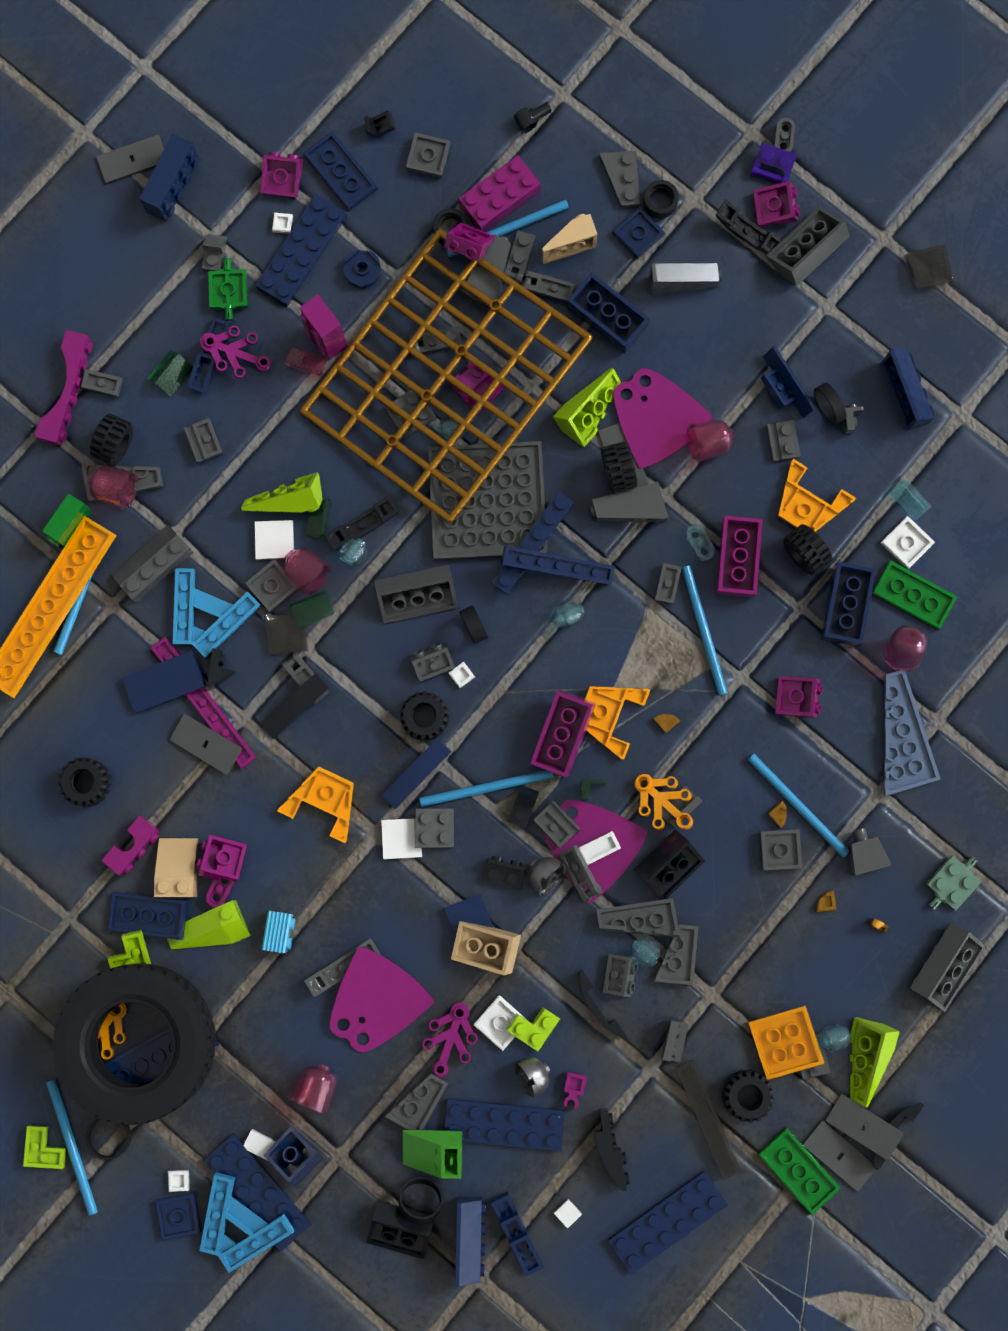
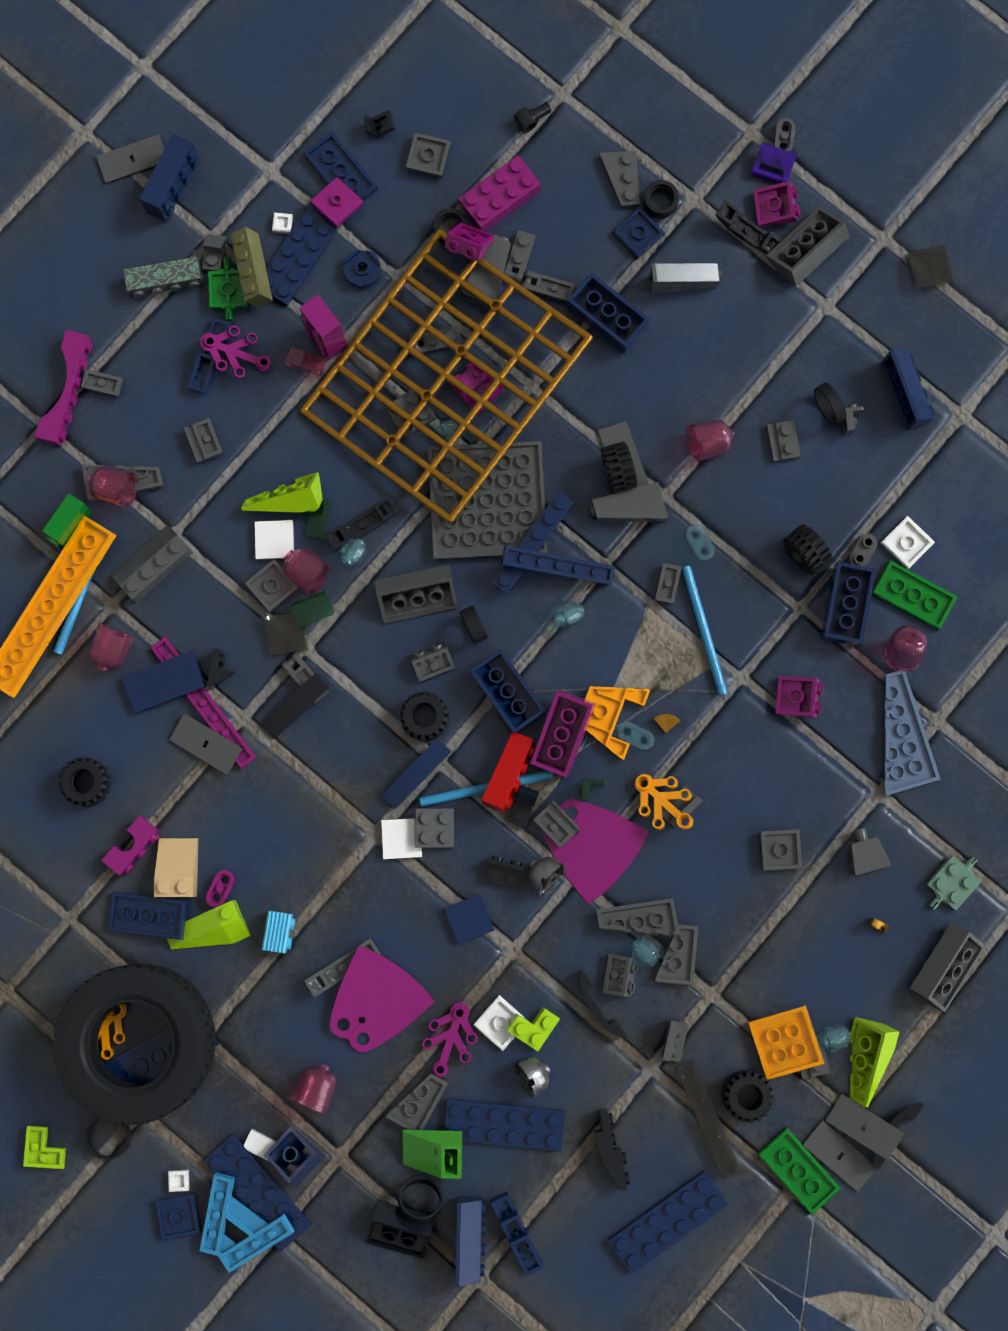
(71, 1147): dark azure piece -> none
(110, 647): none -> clear pink cylinder
(111, 439): black tyre -> none
(135, 951): lime plate -> none
(163, 277): none -> dark grey brick
(170, 372): clear green panel -> none
(221, 858): magenta plate -> none
(229, 615): dark azure plate -> none
(251, 267): none -> olive brick
(281, 174): magenta plate -> none
(327, 793): light orange wing -> none
(336, 202): none -> magenta plate
(461, 675): white tile -> none
(486, 947): tan slope -> none
(507, 691): none -> dark blue slope
(508, 772): none -> red brick
(526, 220): dark azure piece -> none
(567, 1213): white tile -> none
(574, 238): tan slope -> none
(574, 1086): magenta plate -> none
(580, 873): dark grey plate -> none
(582, 413): lime wedge -> none
(599, 848): white tile -> none
(636, 734): none -> clear light blue plate
(660, 424): magenta piece -> none
(669, 865): black slope -> none
(739, 556): magenta brick -> none
(778, 814): pearl gold tile -> none
(784, 385): dark blue bracket -> none
(798, 805): dark azure piece -> none
(805, 508): light orange wing -> none
(826, 902): pearl gold tile -> none
(862, 550): none -> dark grey plate
(910, 499): clear light blue slope -> none

